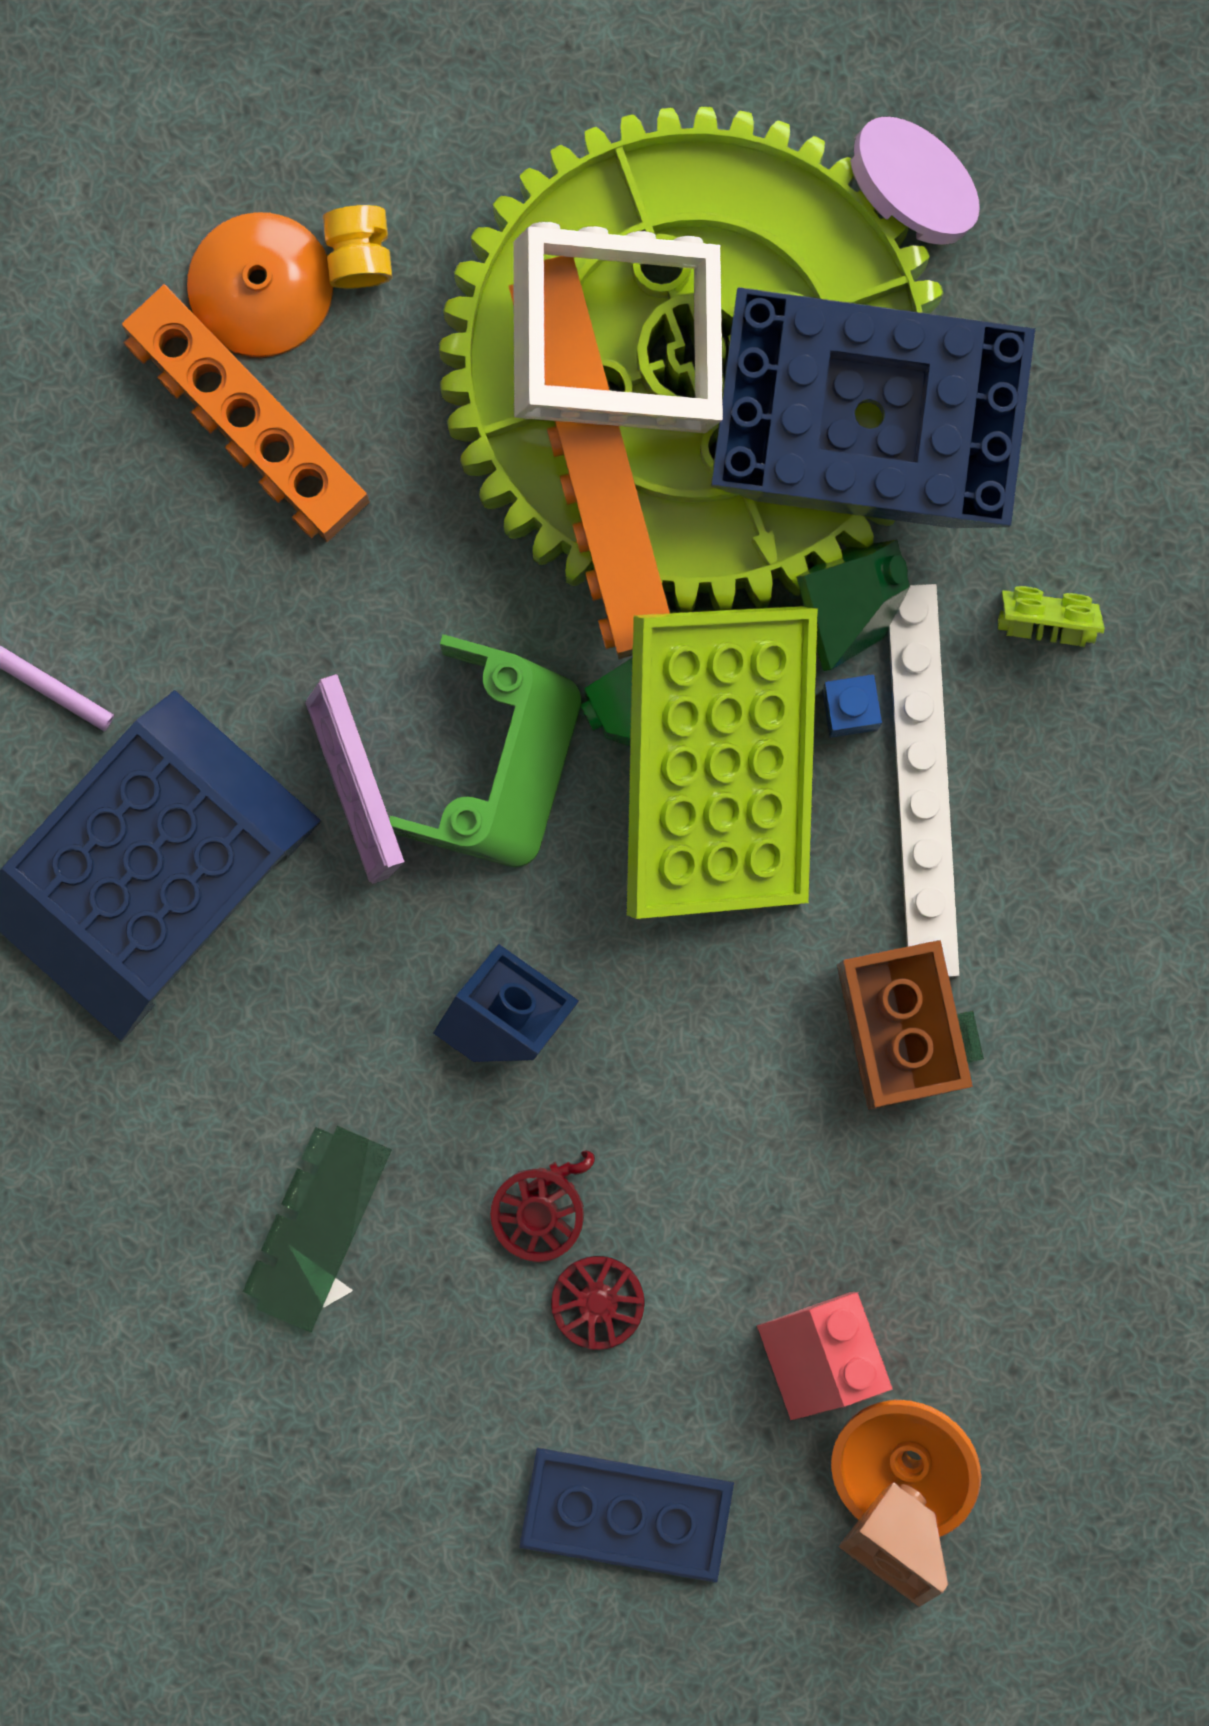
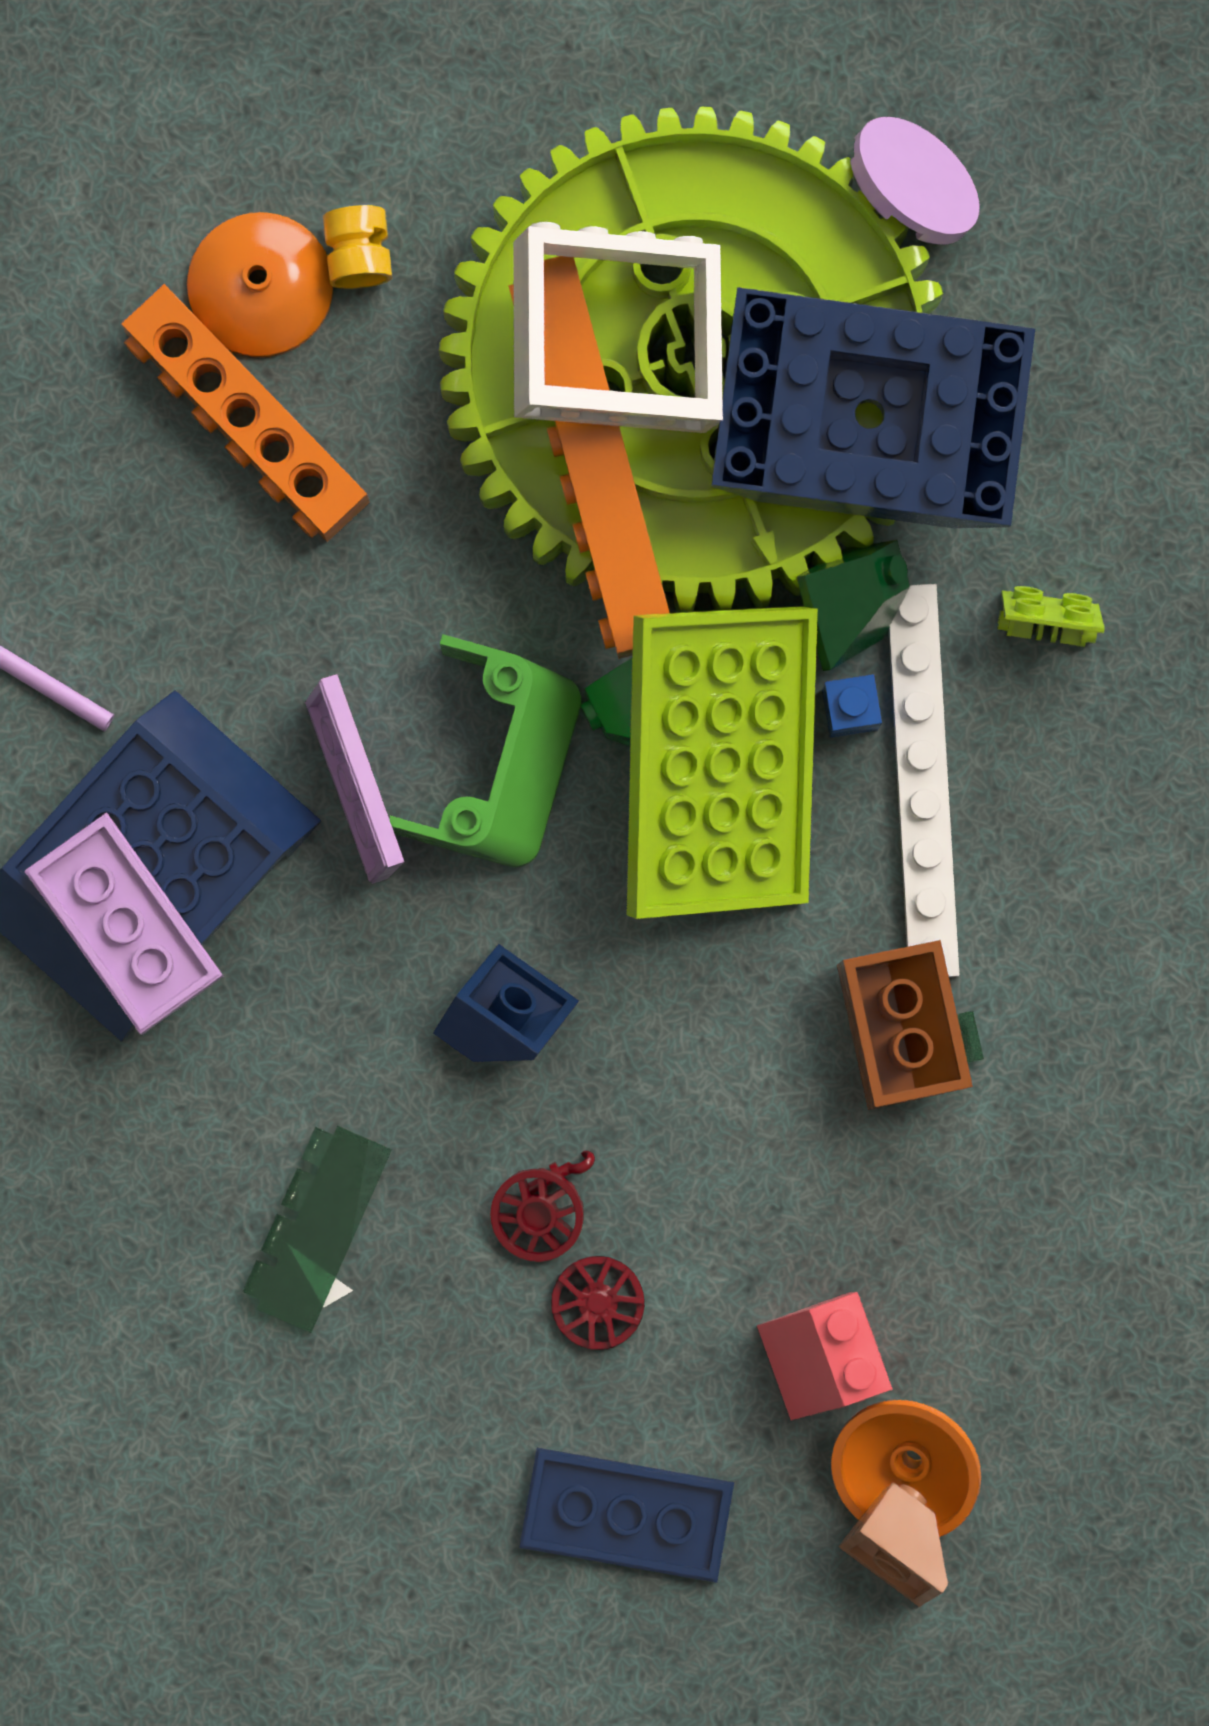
(124, 923): none -> lavender tile

